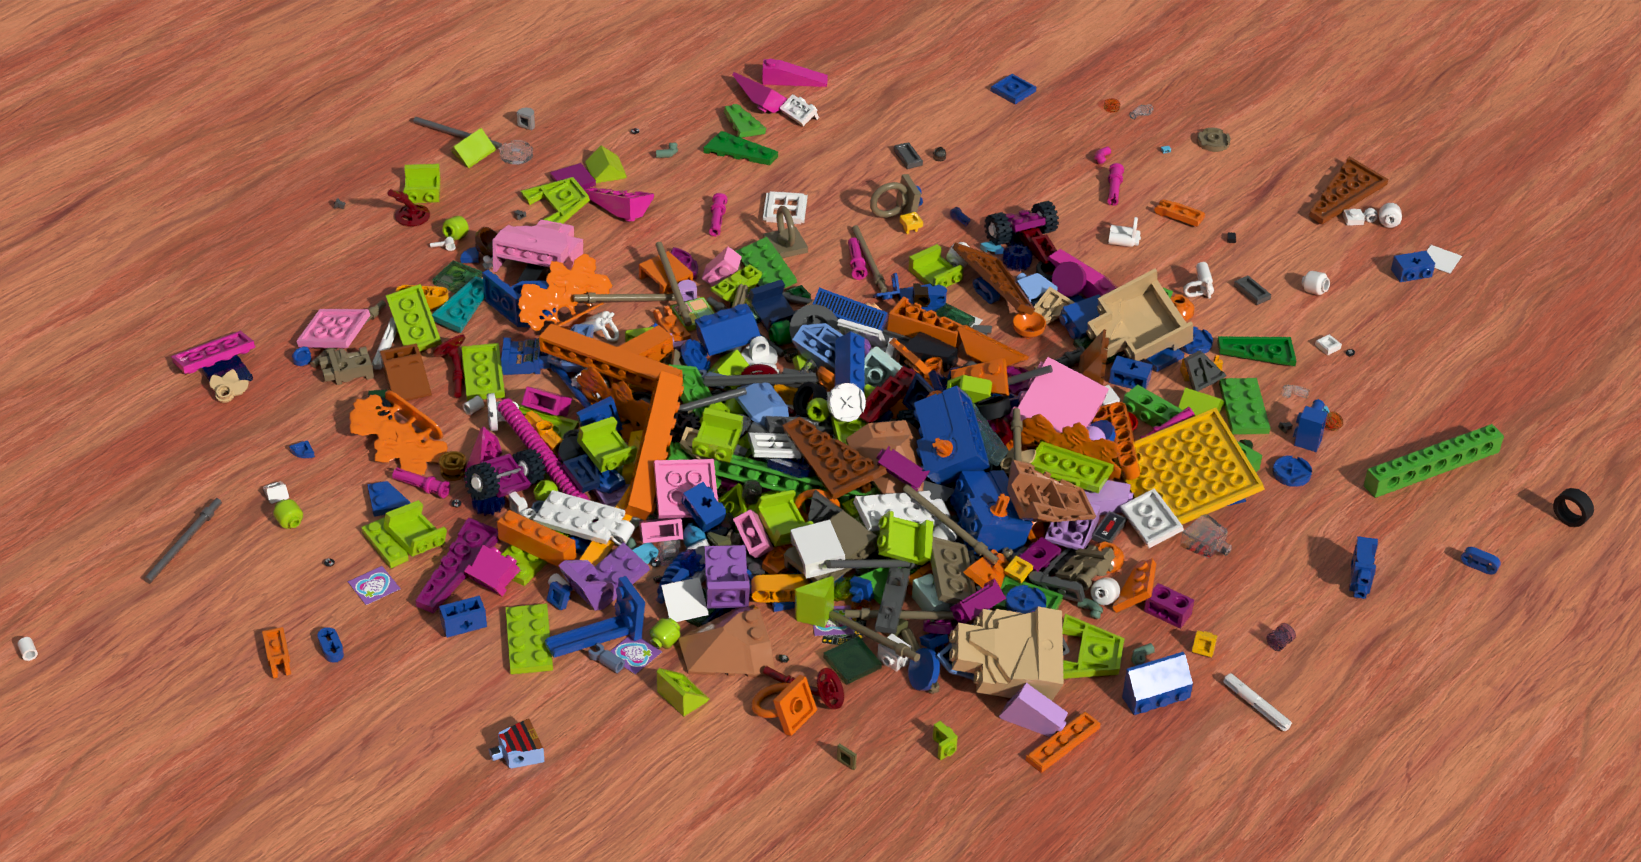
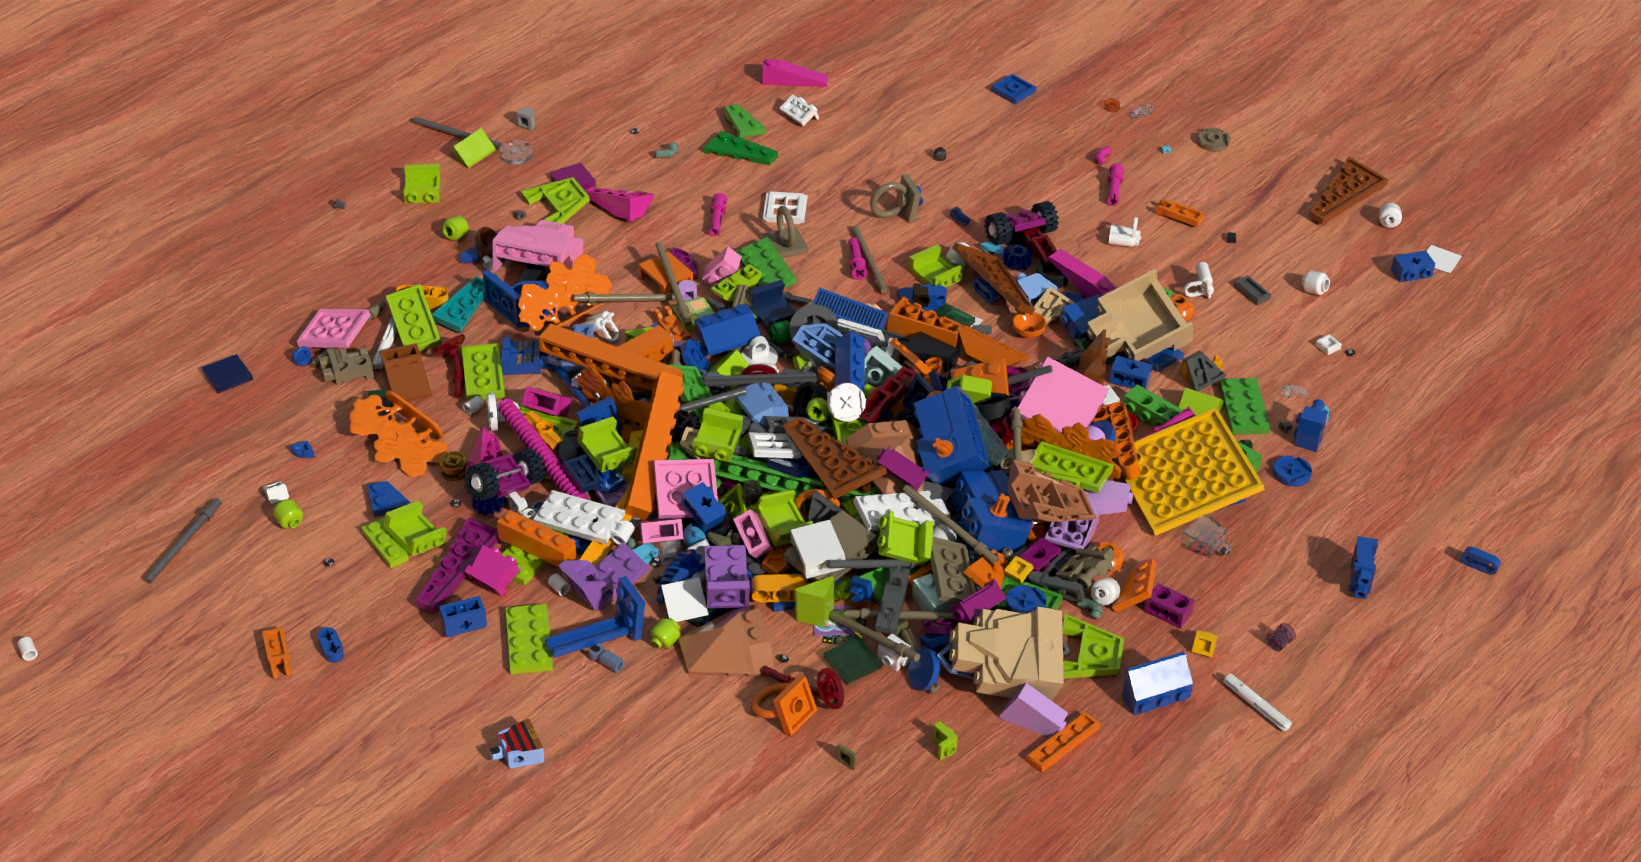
(212, 352): dark pink plate -> none
(228, 384): tan plate -> none
(374, 585): sticker -> none
(411, 208): dark red dish -> none
(428, 484): dark pink pin -> none
(448, 243): white hand -> none
(456, 276): clear green tile -> none
(543, 489): lime piece -> none
(559, 595): blue tile -> none
(605, 166): lime slope -> none
(636, 653): sticker -> none
(679, 691): lime slope -> none
(761, 95): dark pink wedge -> none
(799, 291): dark green tile -> none
(889, 295): blue bracket -> none
(908, 155): dark grey tile -> none
(911, 222): yellow tile -> none
(1069, 278): magenta tile -> none
(1109, 528): tile -> none
(1139, 654): sand green arm -> none
(1151, 518): white tile -> none
(1201, 341): blue tile -> none
(1266, 349): green wing -> none
(1334, 421): clear orange tile -> none
(1356, 217): white plate -> none
(1433, 460): bright green brick -> none
(1581, 499): black tyre -> none

